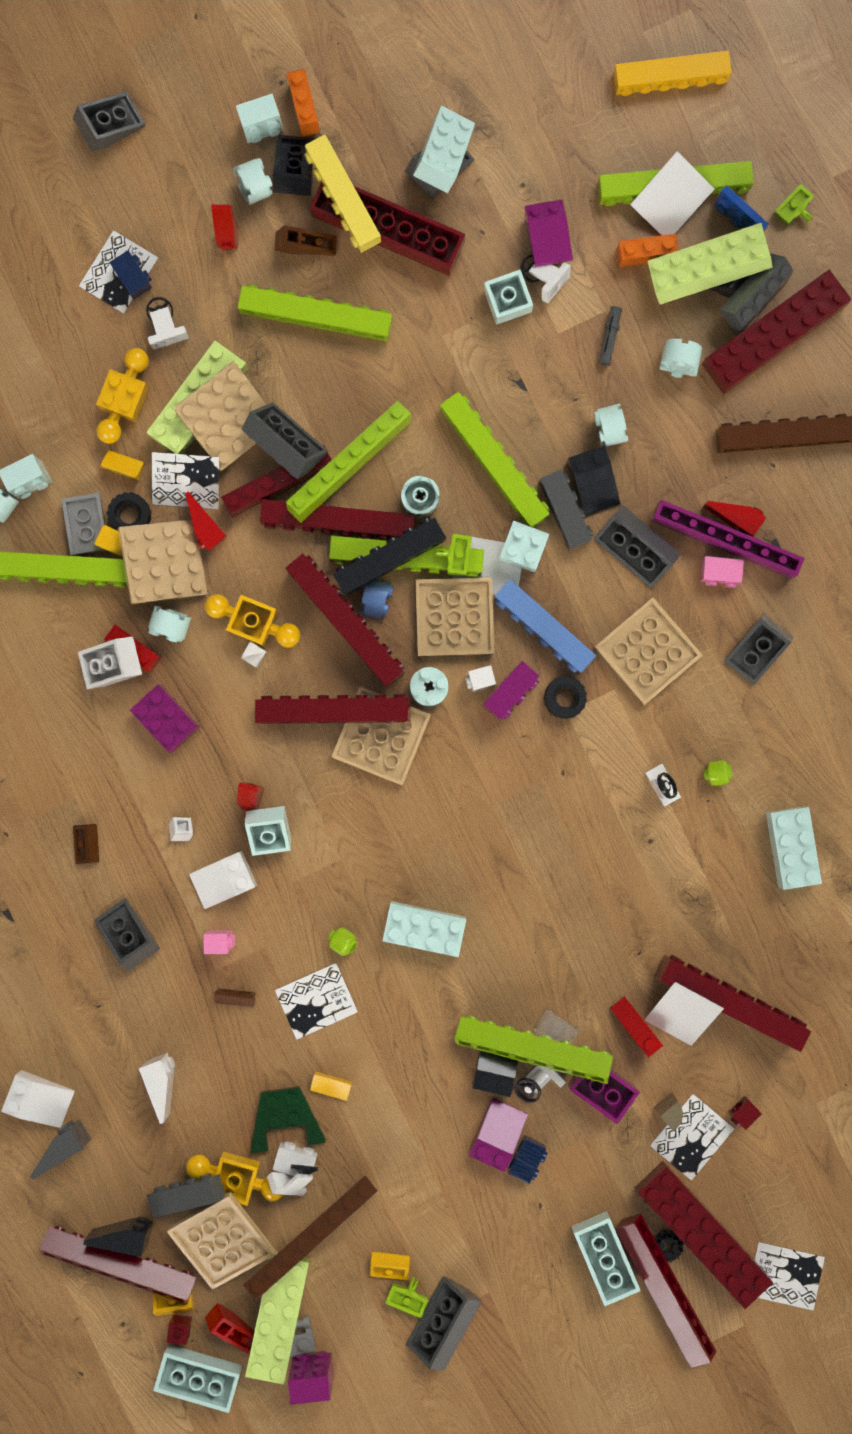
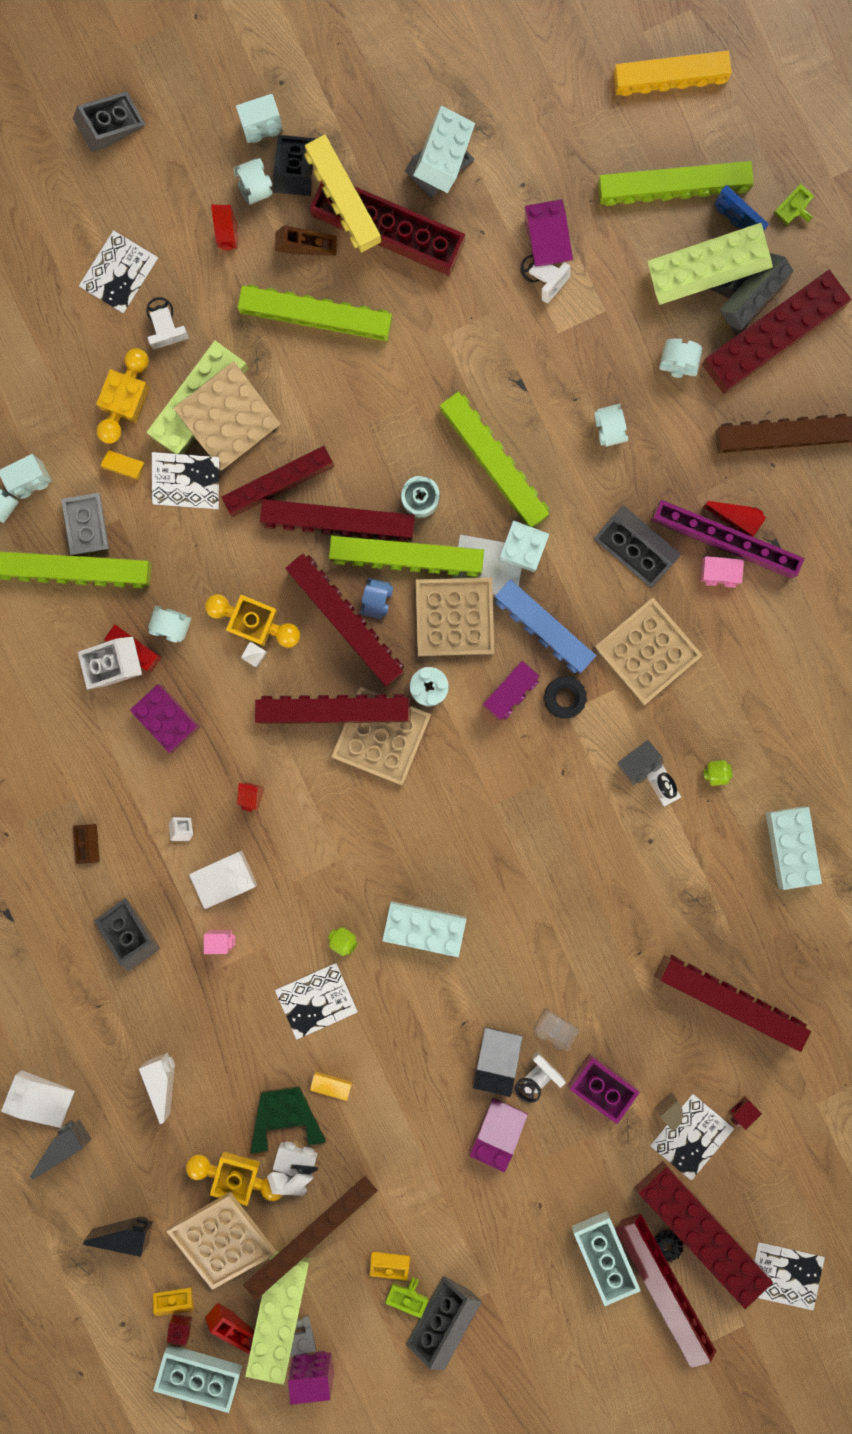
(109, 540): yellow slope -> none
(118, 1266): brick -> none
(128, 499): black tyre -> none
(131, 275): dark blue brick -> none
(162, 561): tan plate -> none
(186, 1196): dark grey brick -> none
(205, 528): red slope -> none
(235, 997): reddish brown slope -> none
(268, 830): light aqua brick -> none
(284, 440): dark grey slope -> none
(303, 102): orange brick -> none
(348, 461): lime brick -> none
(389, 557): black brick -> none
(457, 554): lime plate -> none
(480, 679): white brick -> none
(508, 297): light aqua brick -> none
(527, 1159): dark blue brick -> none
(534, 1050): lime brick -> none
(565, 510): dark grey brick -> none
(594, 480): black slope -> none
(611, 327): dark grey pin -> none
(636, 1026): red slope -> none
(641, 763): none -> dark grey brick
(642, 250): orange brick -> none
(672, 195): white sticker -> none
(683, 1014): white sticker -> none
(759, 649): dark grey slope -> none

